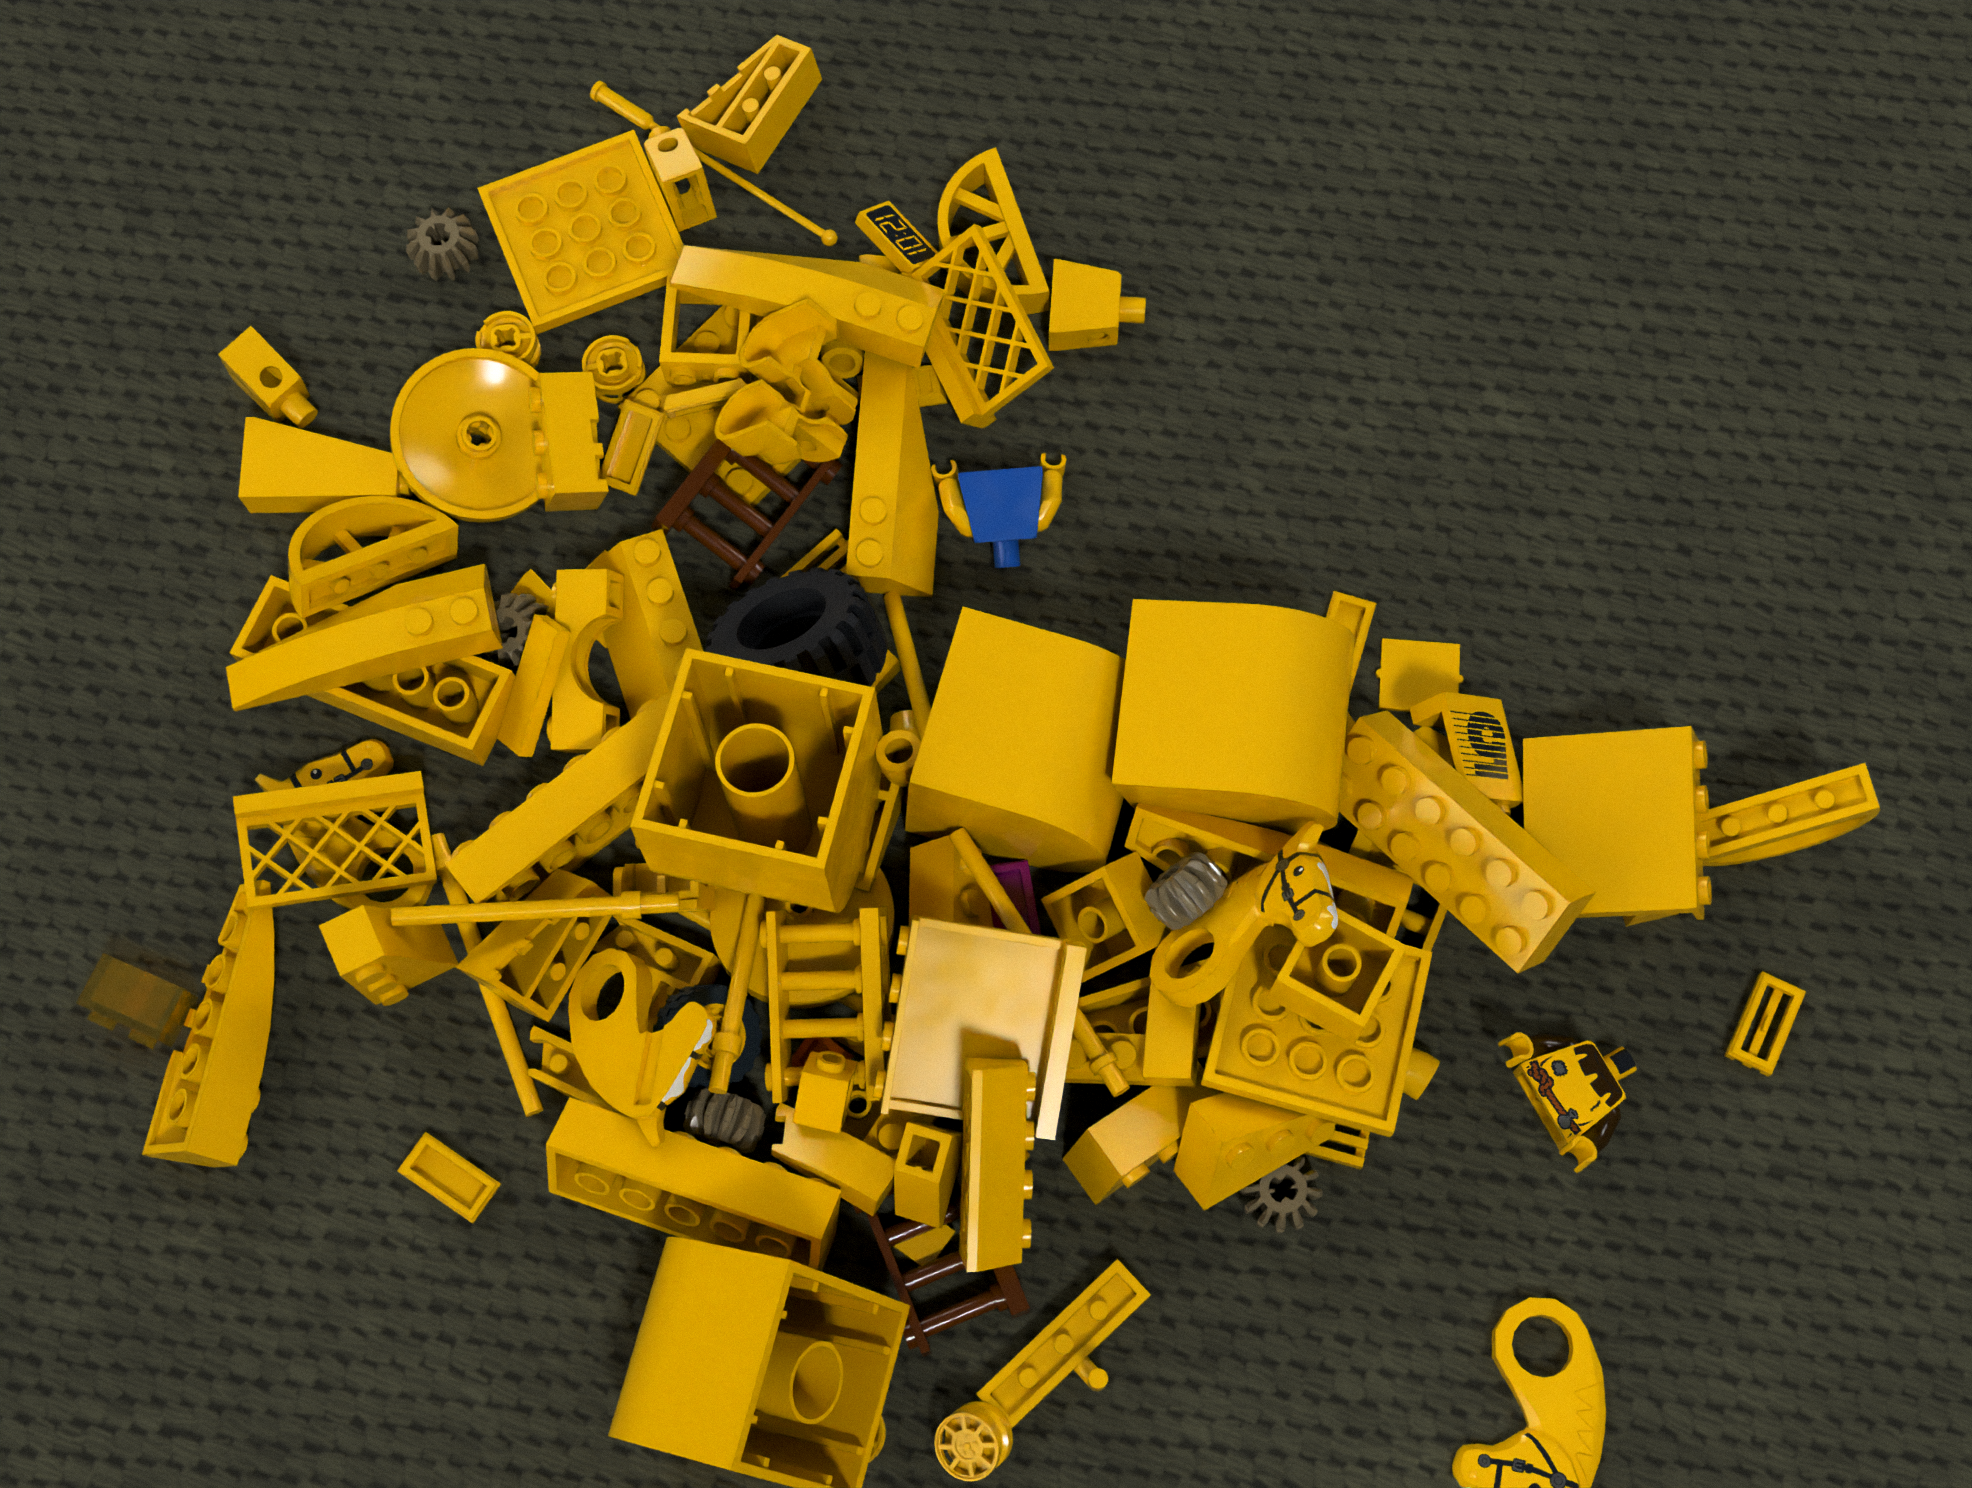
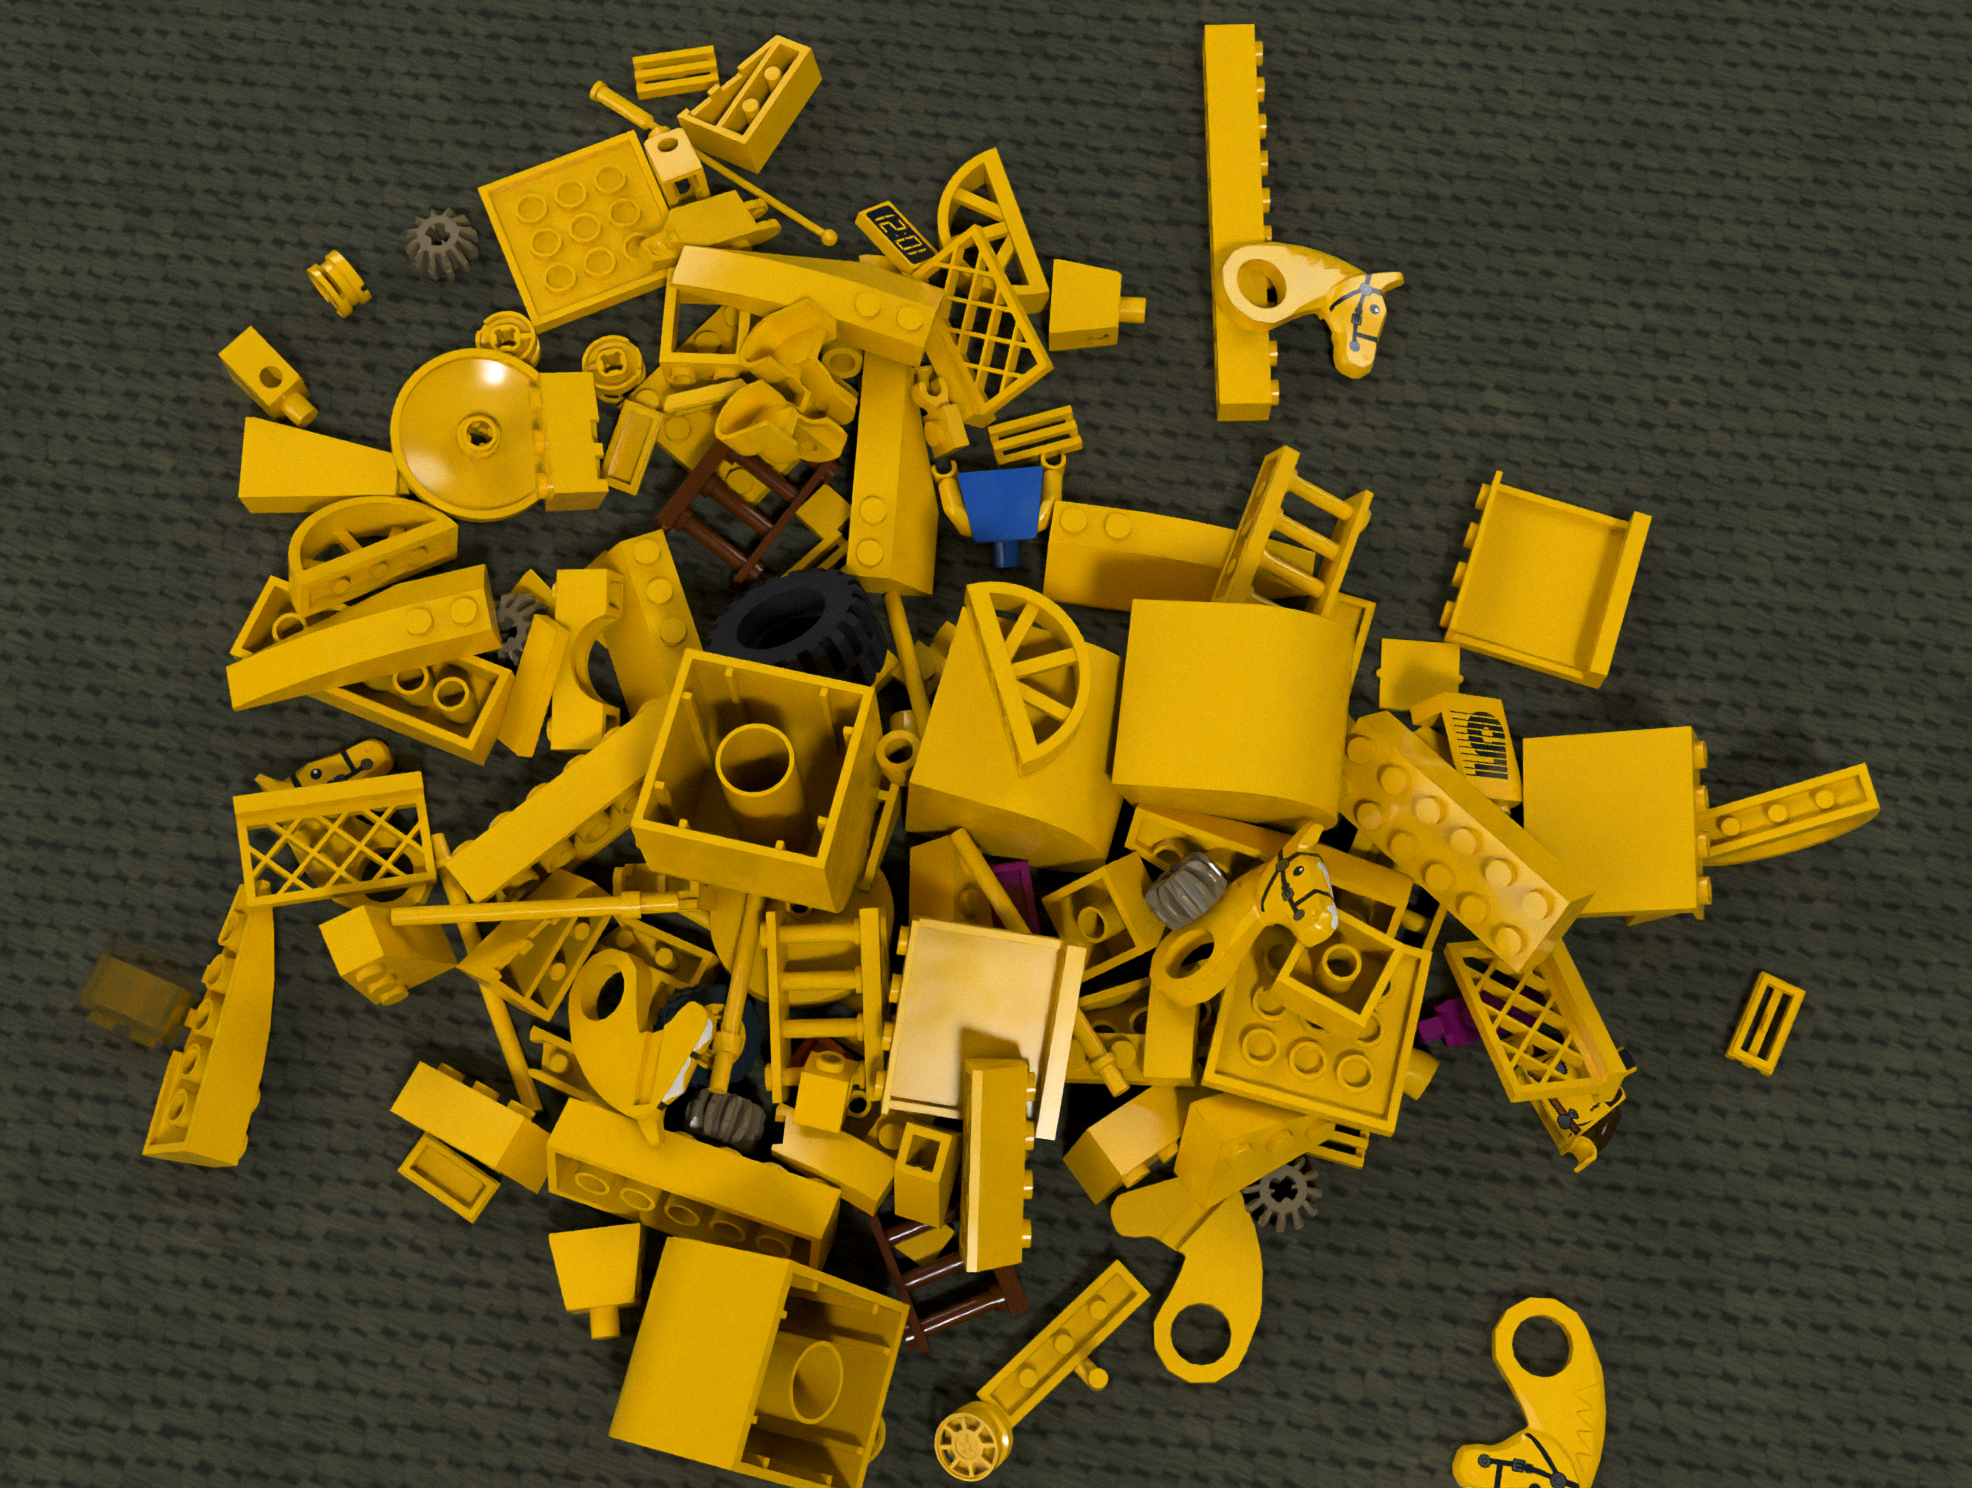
(338, 283): none -> yellow wheel
(476, 1123): none -> yellow wedge
(601, 1273): none -> yellow torso
(675, 65): none -> yellow tile
(711, 223): none -> yellow hinge
(825, 512): none -> yellow tile
(931, 659): none -> yellow plate
(943, 423): none -> yellow plate
(1009, 693): none -> yellow window
(1028, 423): none -> yellow tile
(1123, 555): none -> yellow wedge
(1218, 1269): none -> yellow animal
(1236, 214): none -> yellow brick
(1265, 515): none -> yellow fence
(1307, 285): none -> yellow animal
(1455, 1022): none -> magenta hinge
(1544, 583): none -> yellow panel
(1567, 1009): none -> yellow fence

